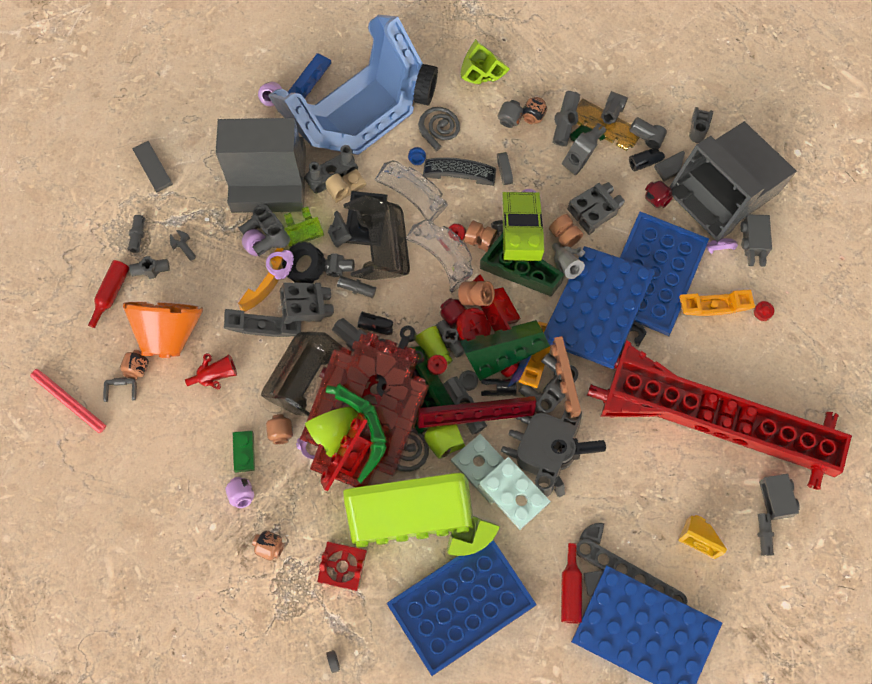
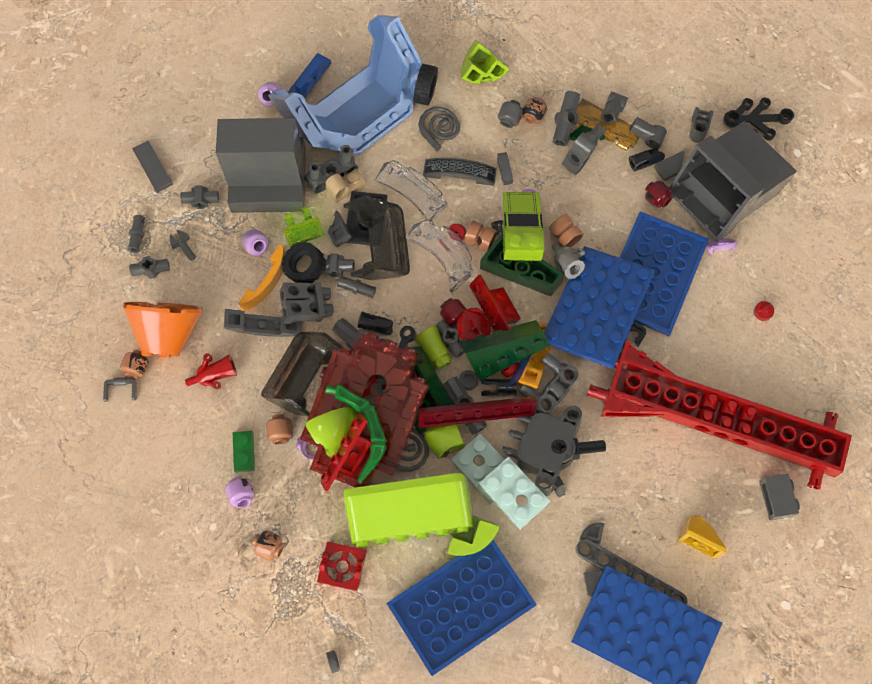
(68, 401): coral axle -> none
(108, 290): red piece -> none
(199, 197): none -> dark grey axle
(272, 227): dark grey piece -> none
(282, 273): lavender piece -> none
(416, 156): blue plate -> none
(437, 364): red tile -> none
(476, 293): nougat wheel -> none
(567, 385): nougat plate -> none
(571, 589): red piece -> none
(595, 206): dark grey hips -> none
(717, 304): light orange slope -> none
(756, 119): none -> black plant
(757, 238): dark grey hinge -> none
(765, 534): dark grey pin -> none

